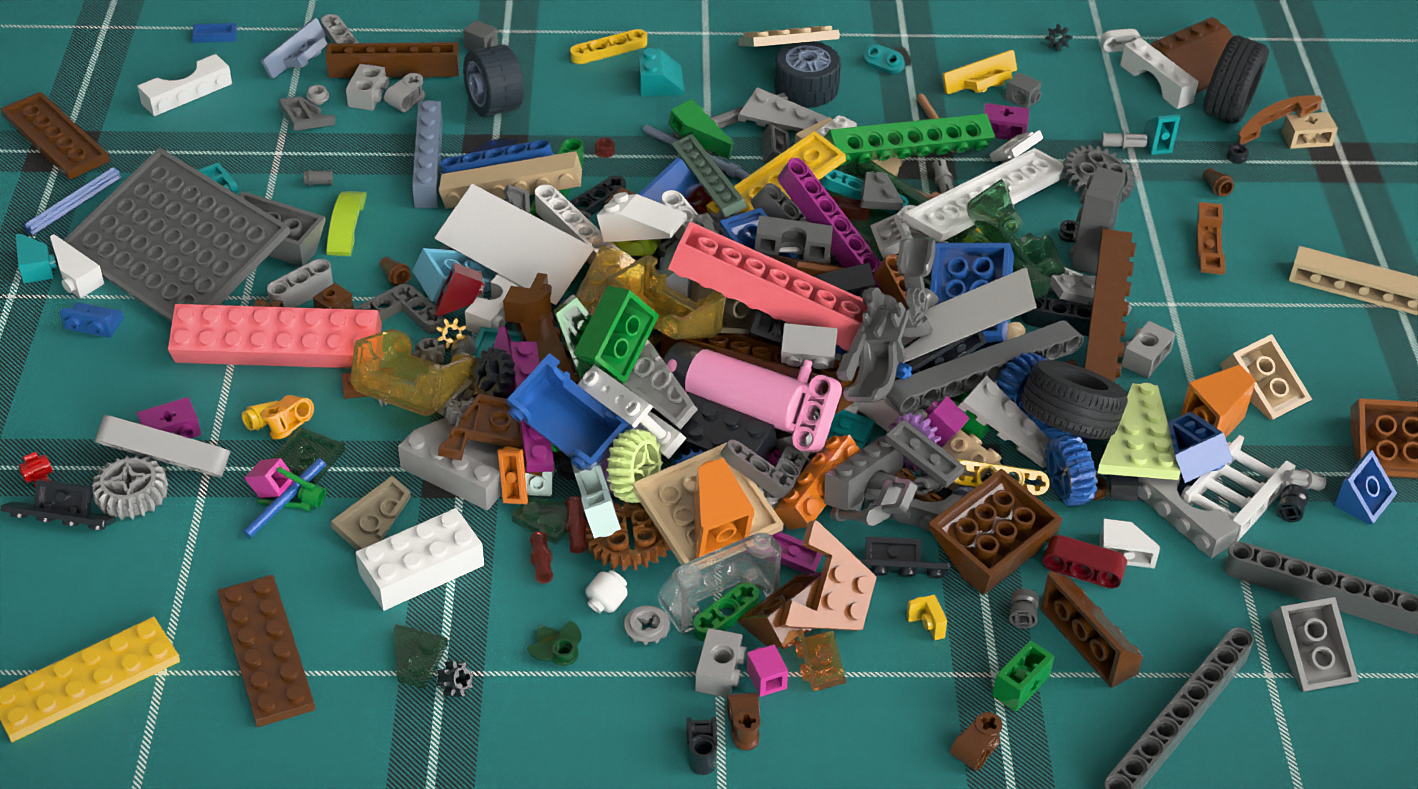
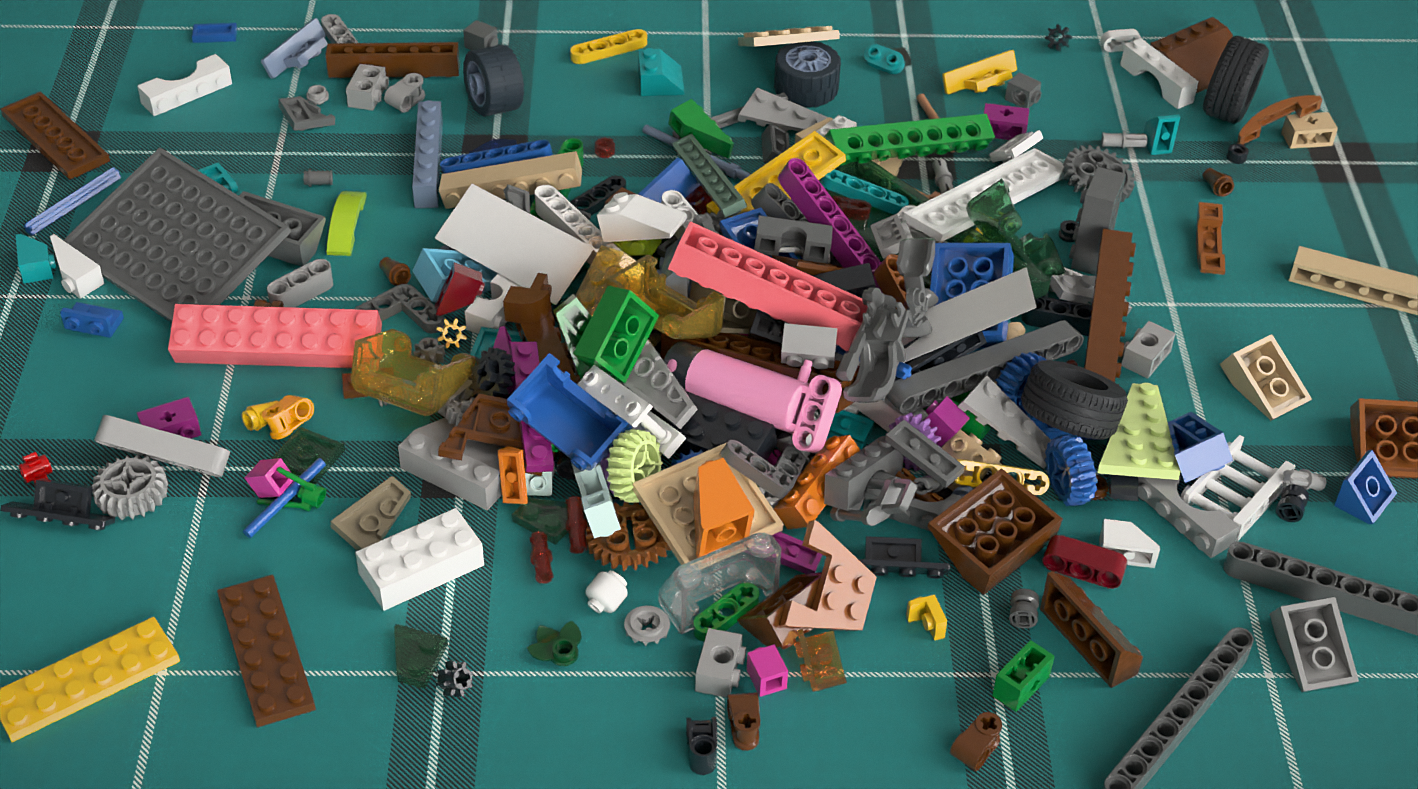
(333, 298): reddish brown brick -> none
(466, 346): dark grey plate -> none
(879, 192): dark grey wing -> none
(1220, 398): orange slope -> none

